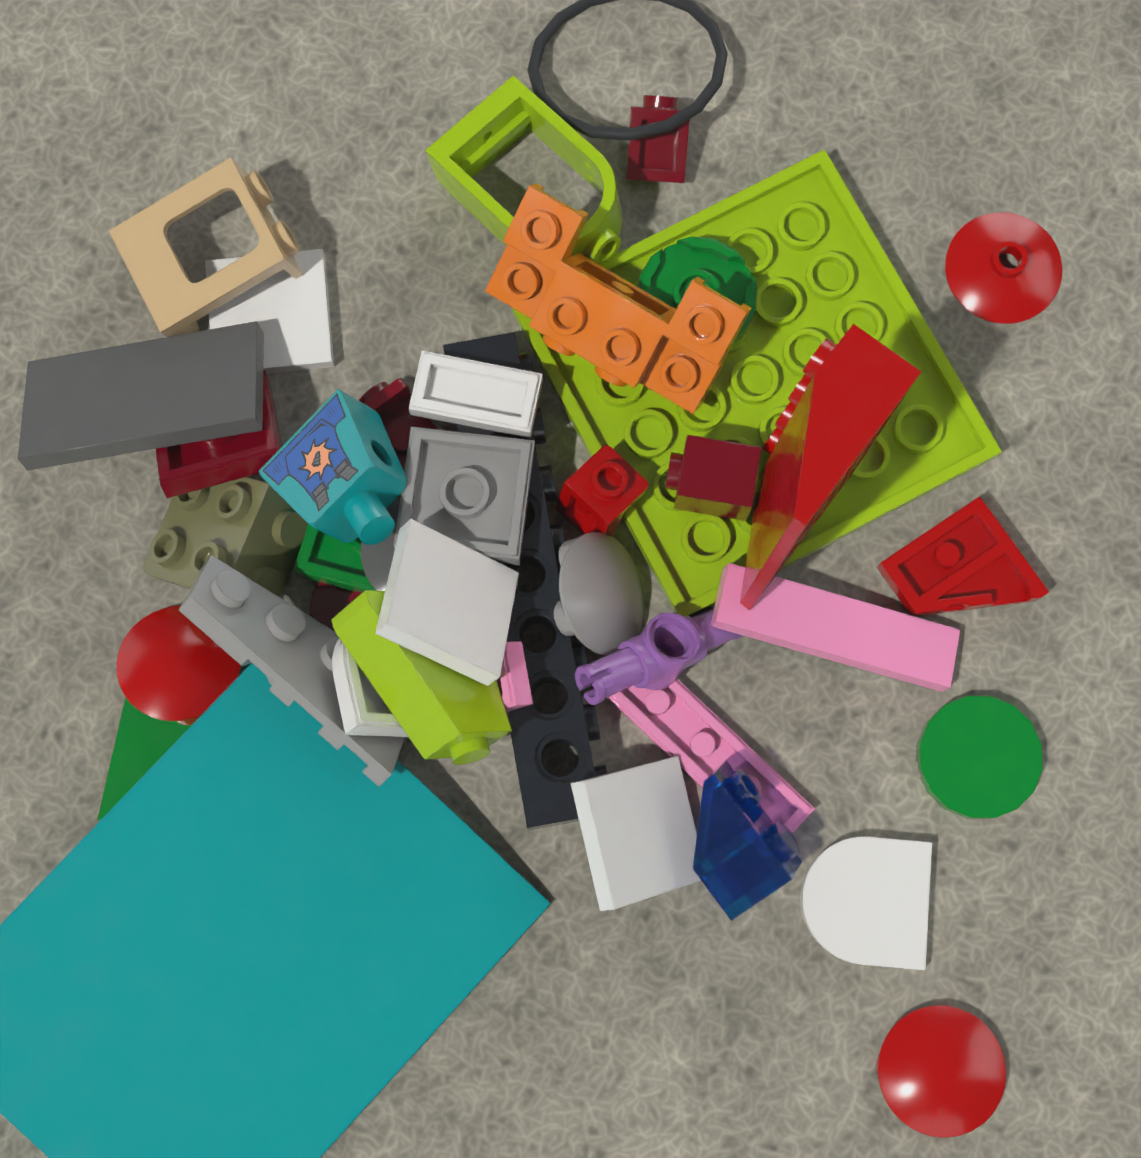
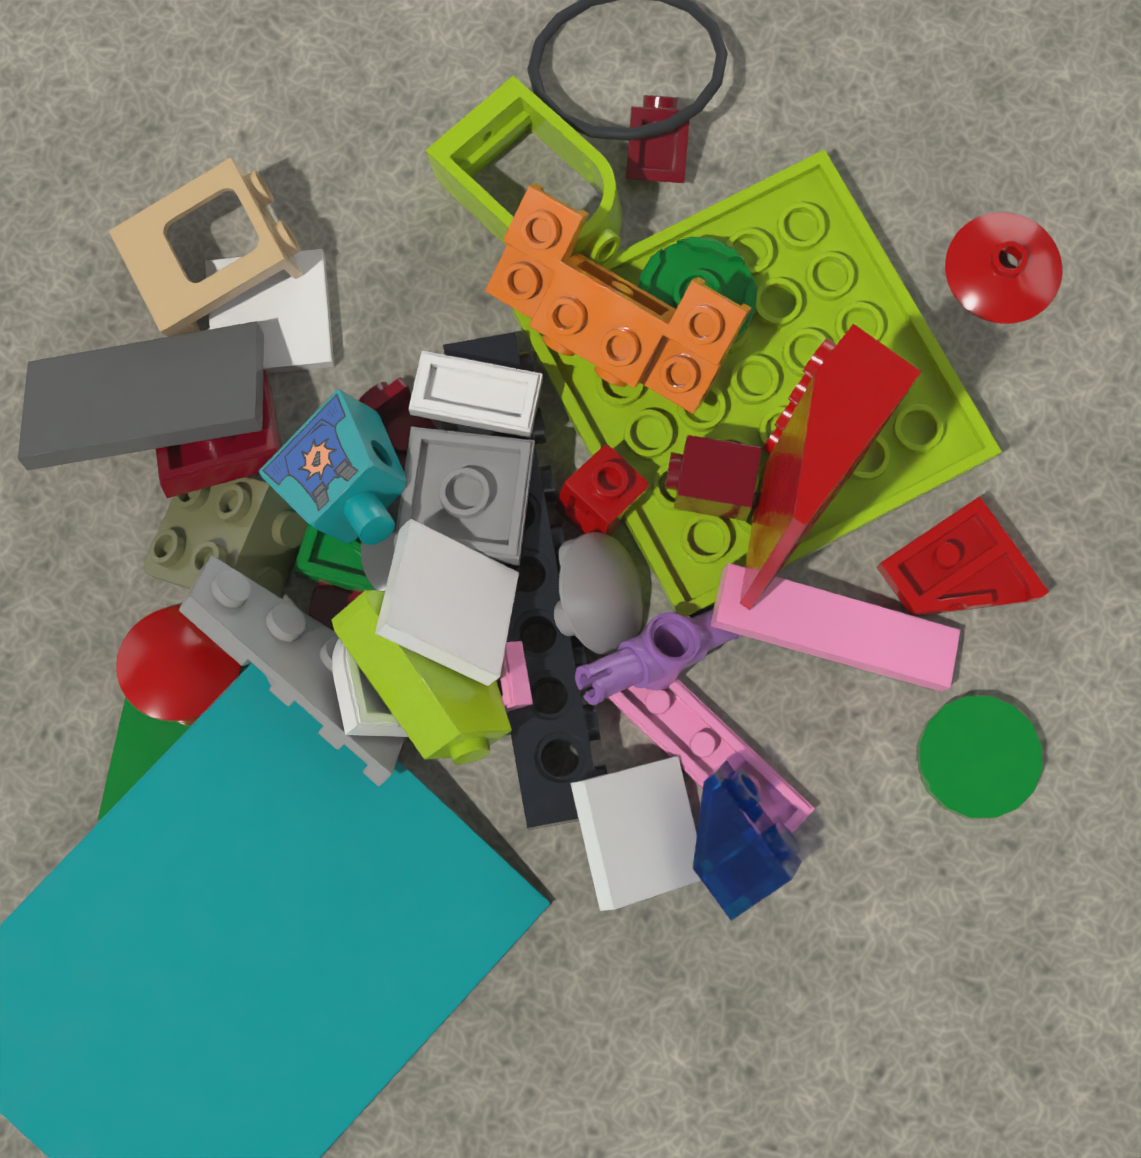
(870, 901): white tile -> none
(941, 1071): red dish -> none

